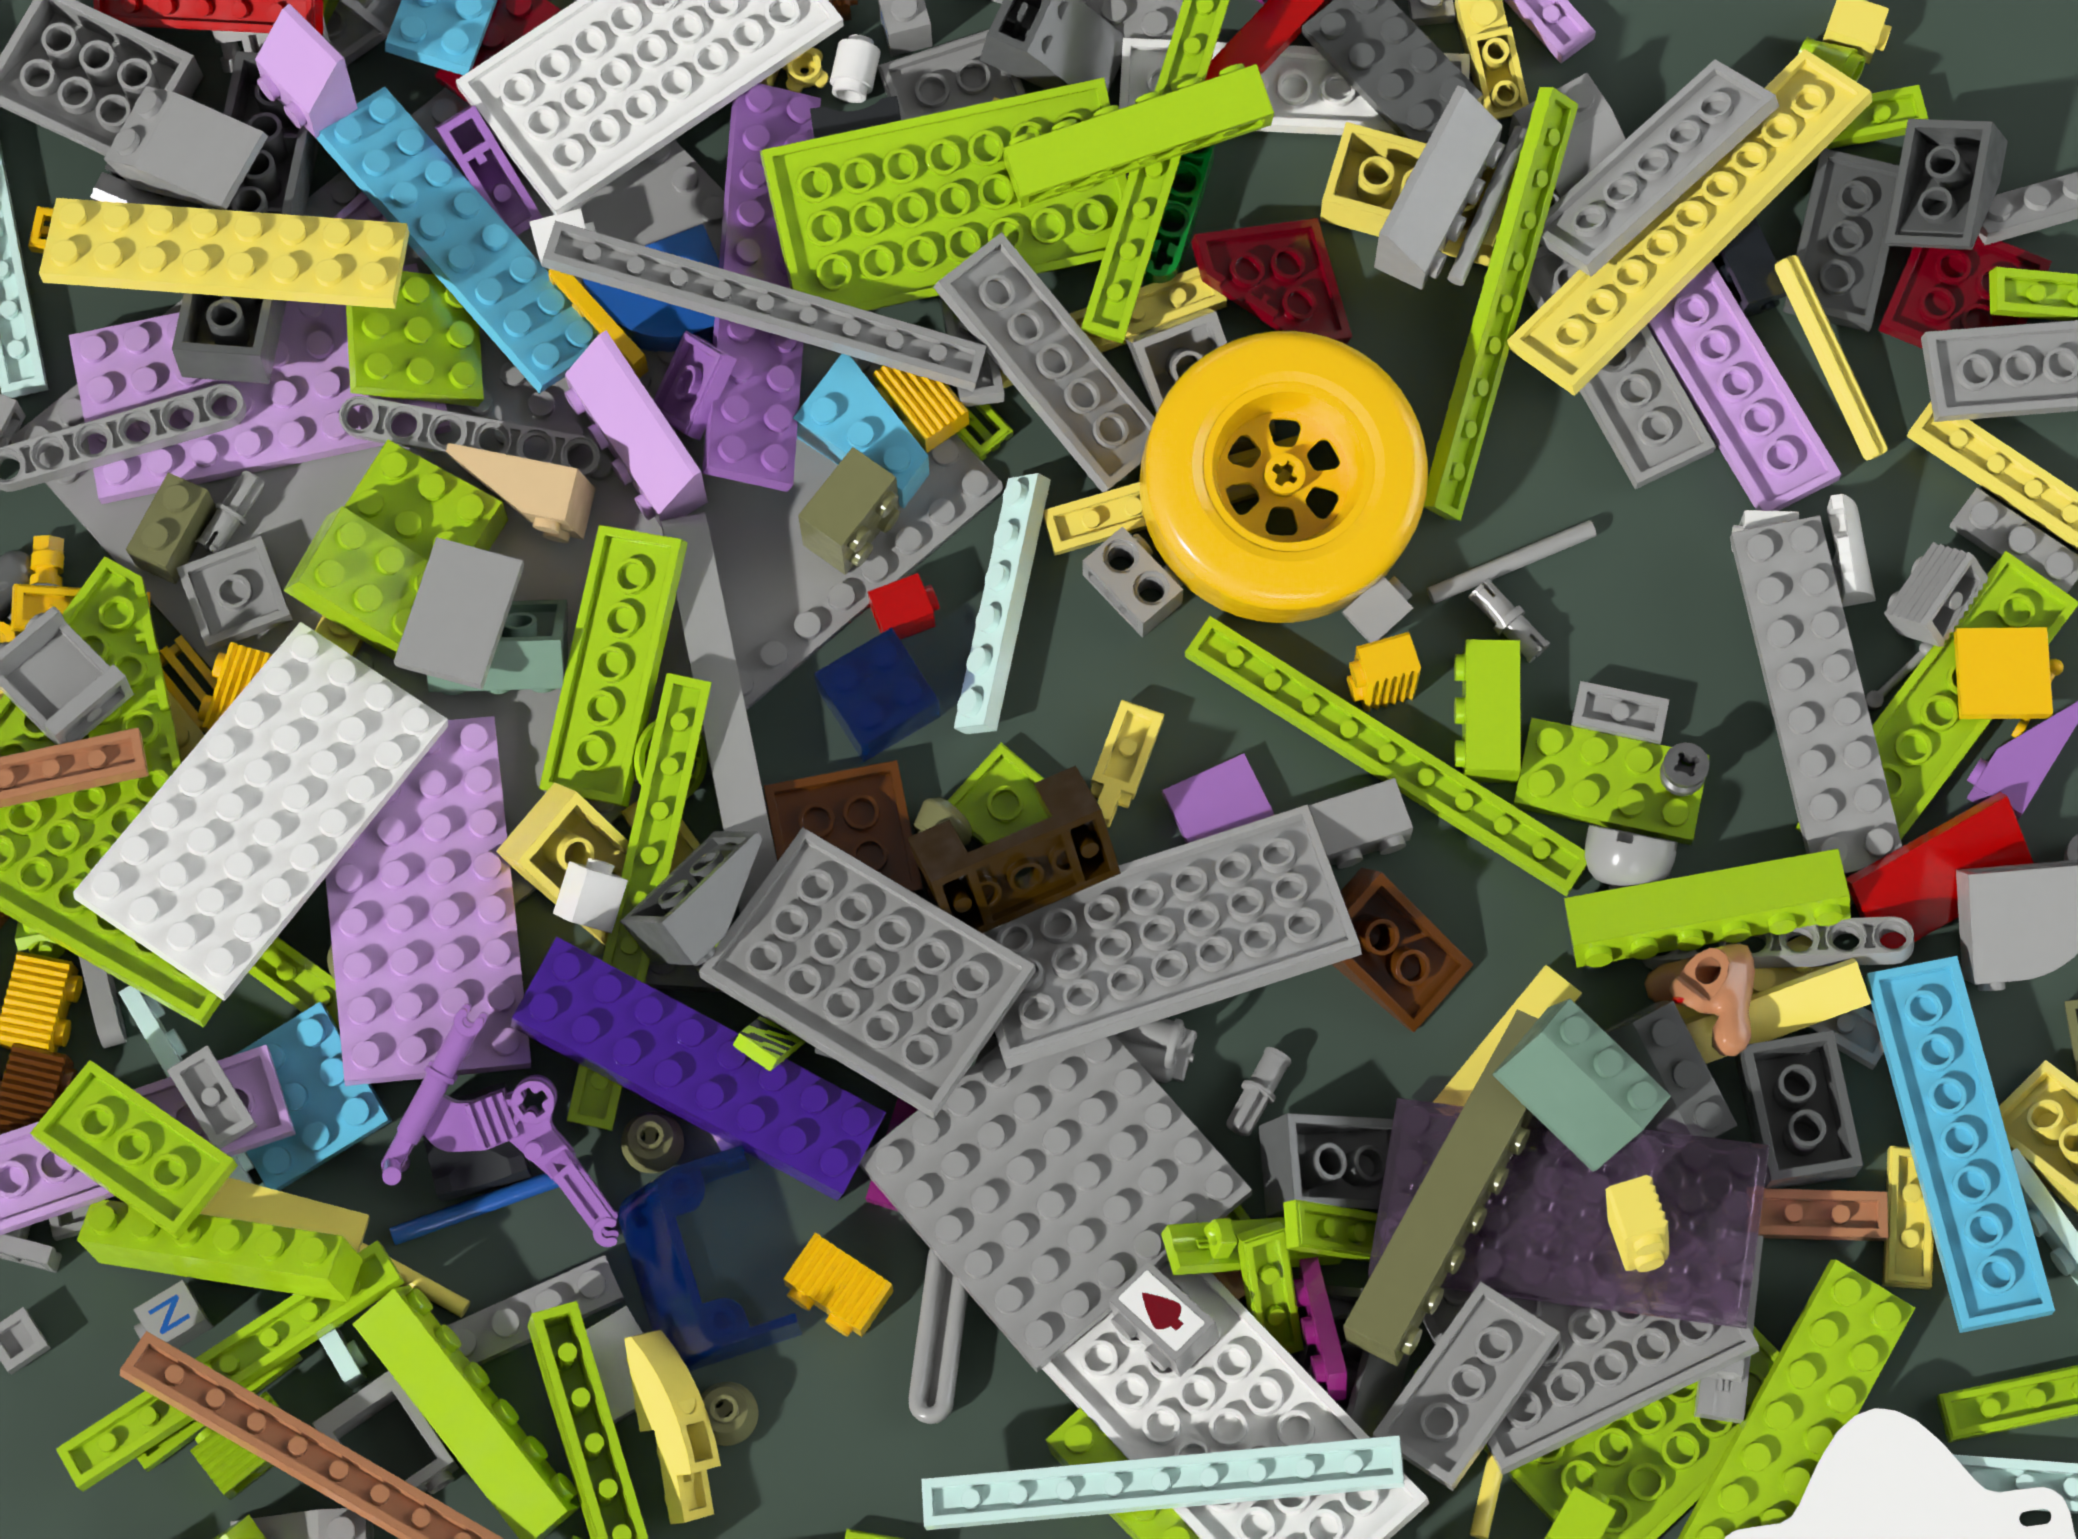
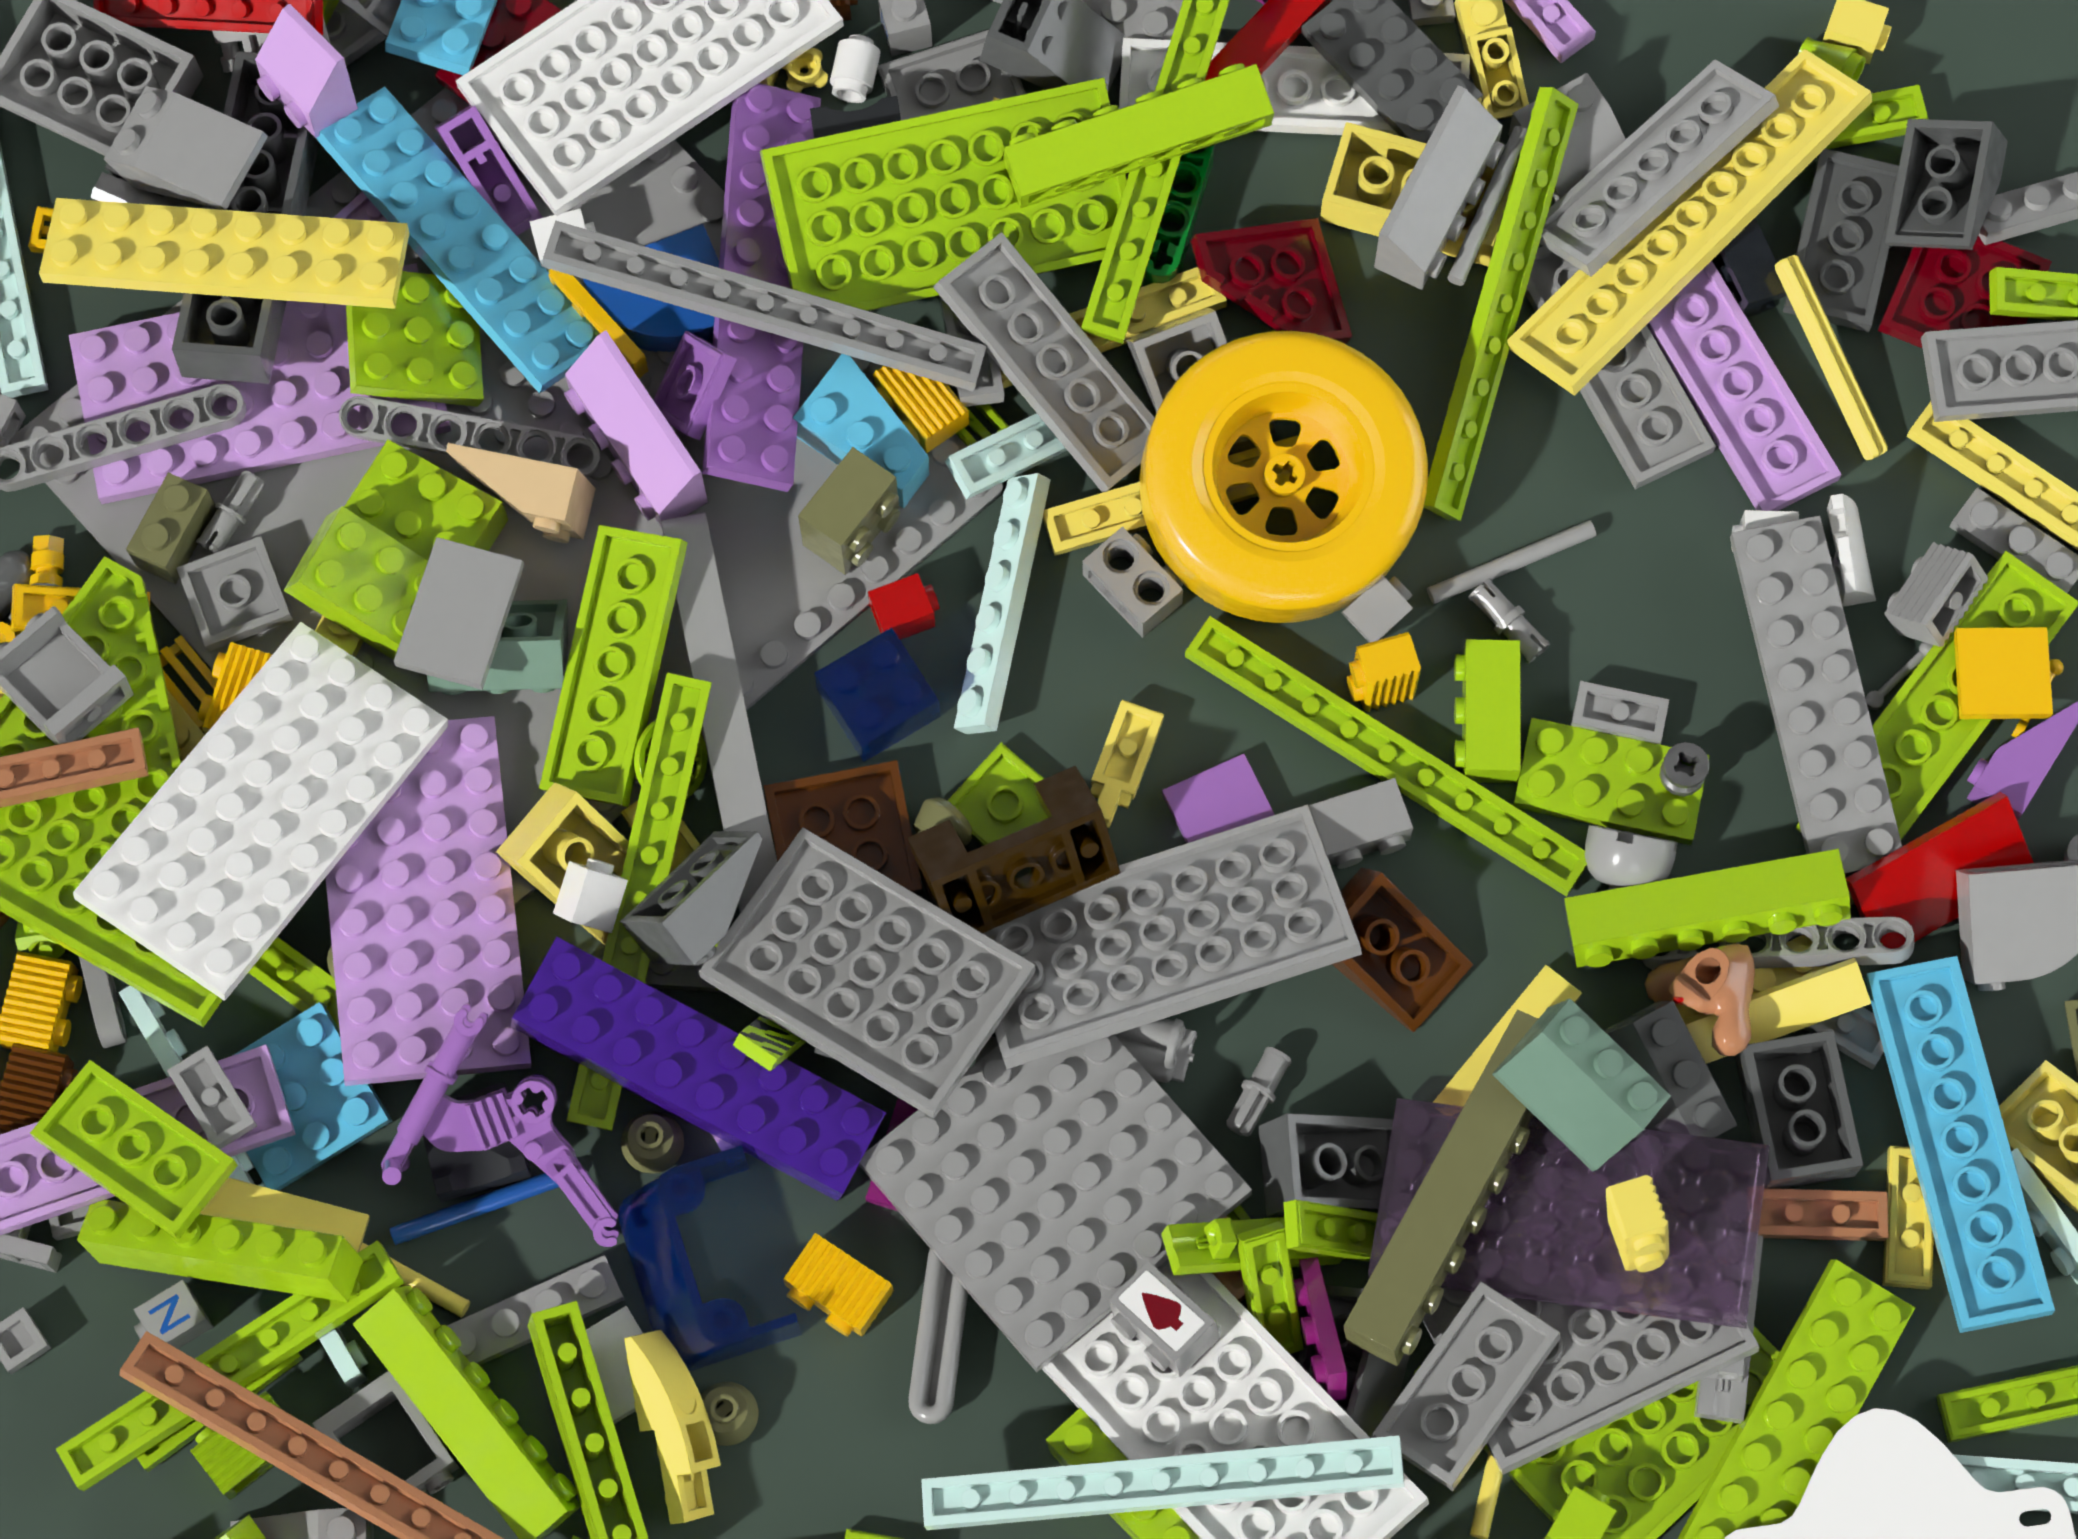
(1003, 455): none -> light aqua plate

